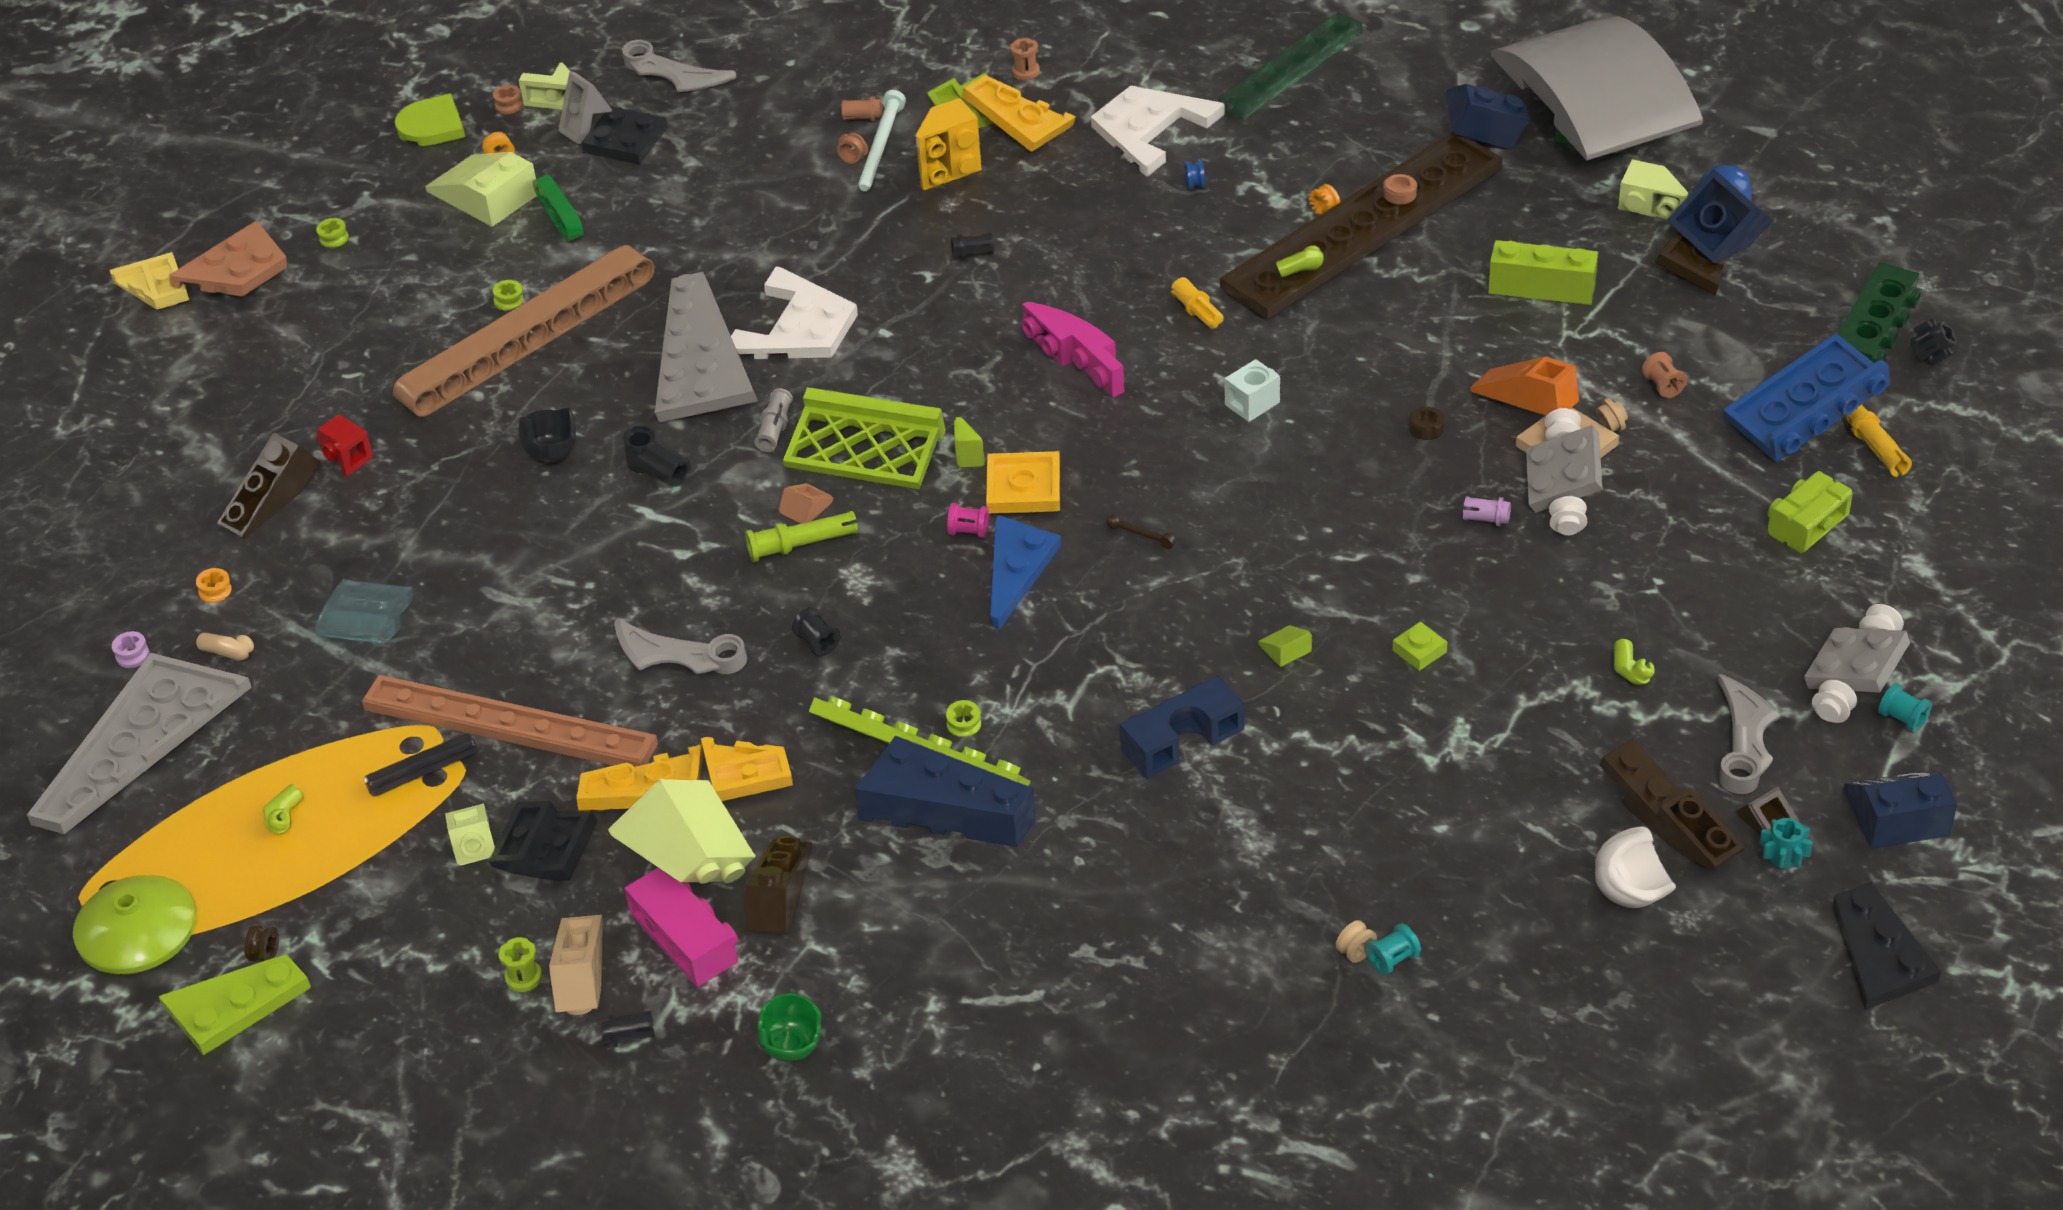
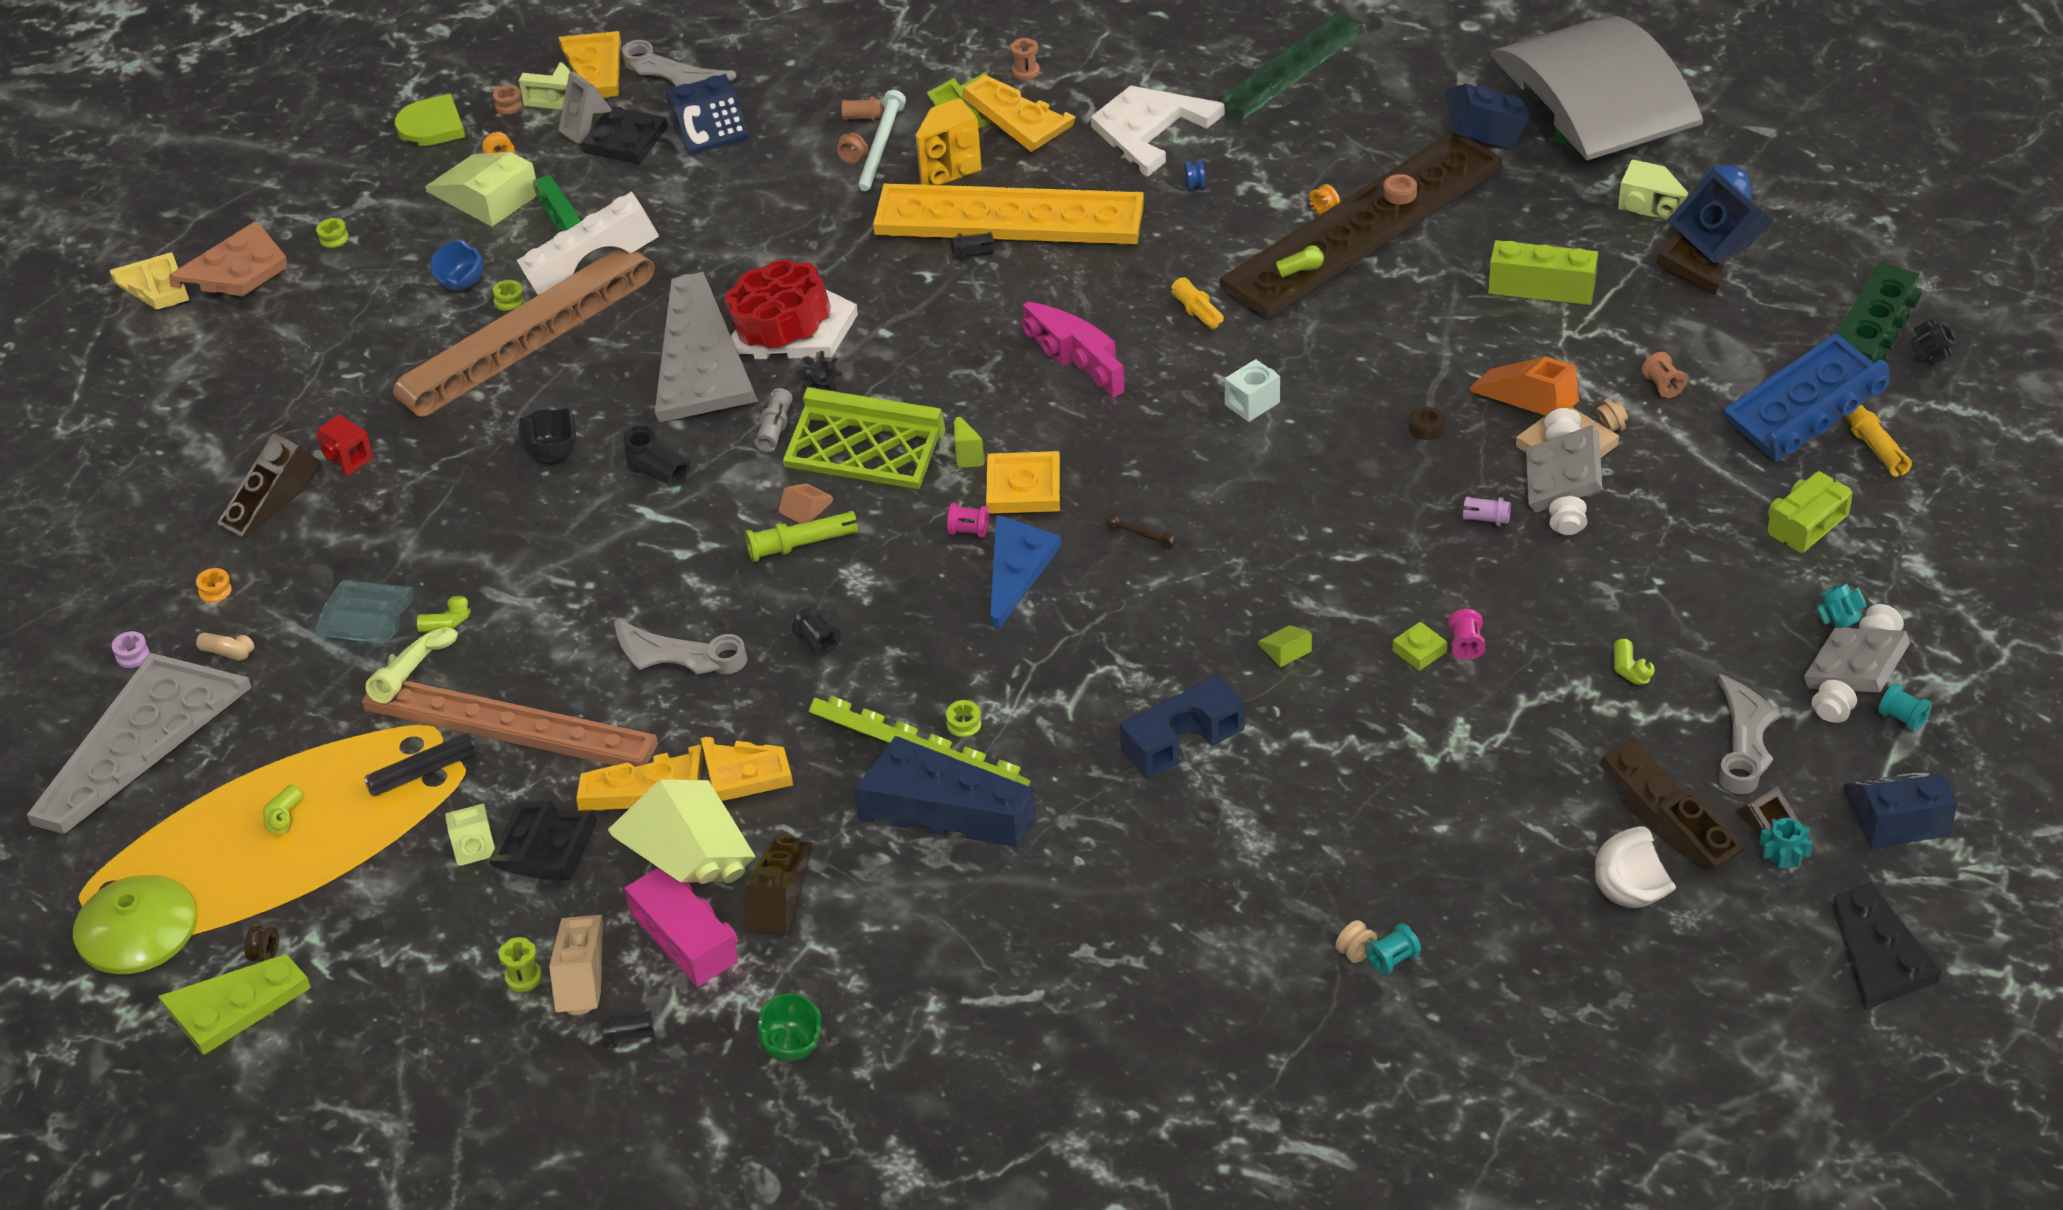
(388, 681): none -> yellowish green plant
(451, 618): none -> lime arm
(457, 265): none -> blue hair
(595, 59): none -> yellow wing
(617, 225): none -> white arch
(706, 114): none -> dark blue slope
(778, 303): none -> red connector
(824, 365): none -> black gear
(1010, 213): none -> yellow plate
(1466, 627): none -> dark pink bush
(1841, 605): none -> teal gear

